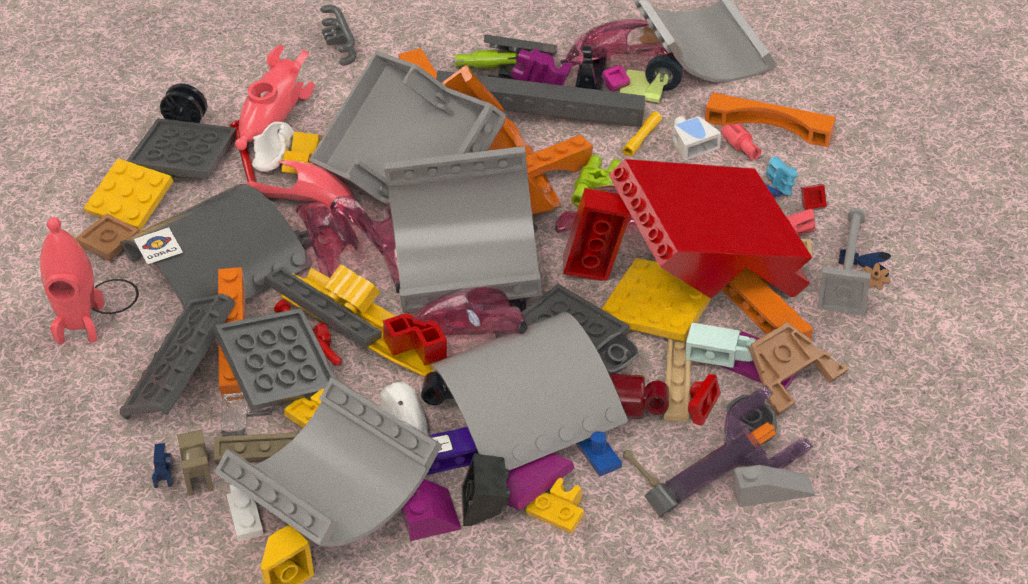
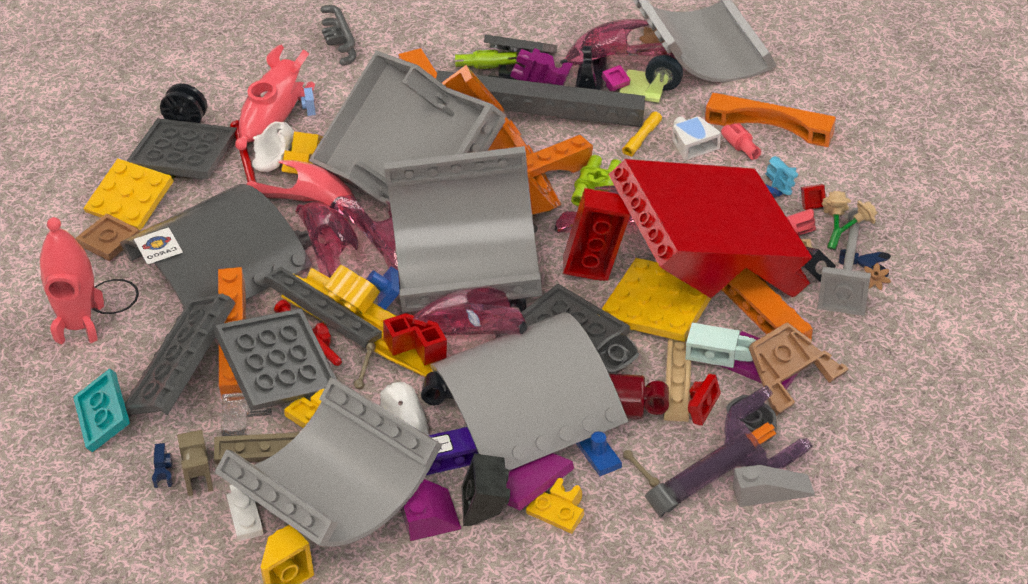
(101, 410): none -> teal plate
(308, 101): none -> light blue plate
(359, 384): none -> dark tan hinge
(387, 285): none -> blue tile
(817, 256): none -> black bracket
(837, 205): none -> tan plant

